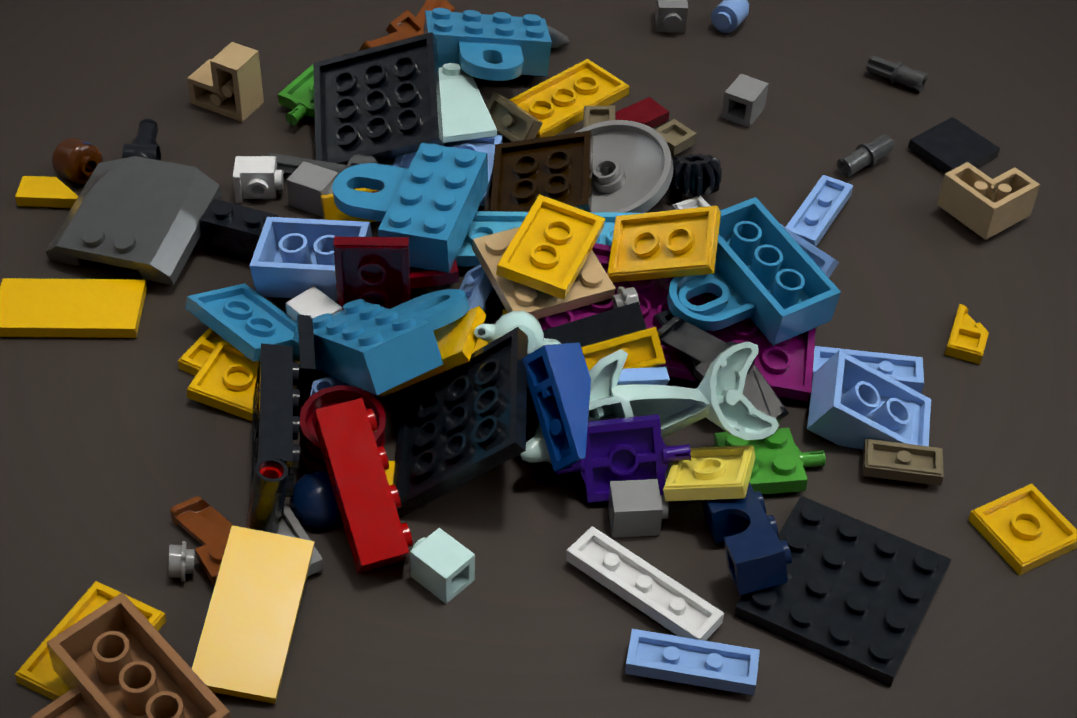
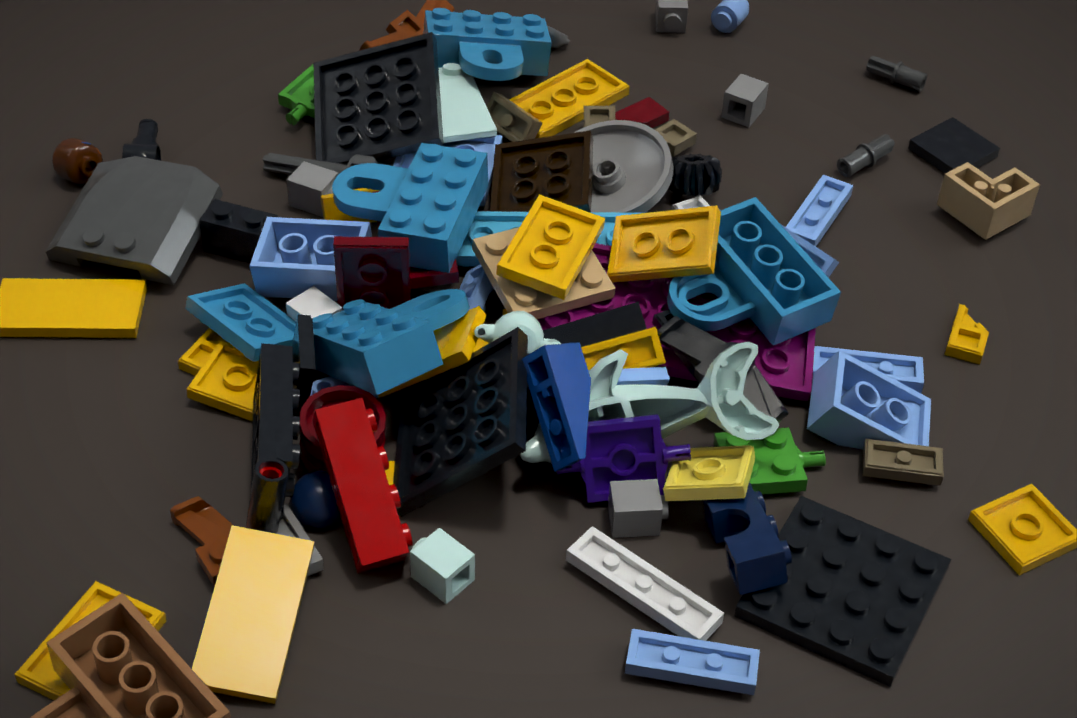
(44, 192): yellow tile -> none
(180, 561): light grey plate -> none
(229, 83): tan brick -> none
(256, 178): white brick -> none
(624, 297): light grey plate -> none

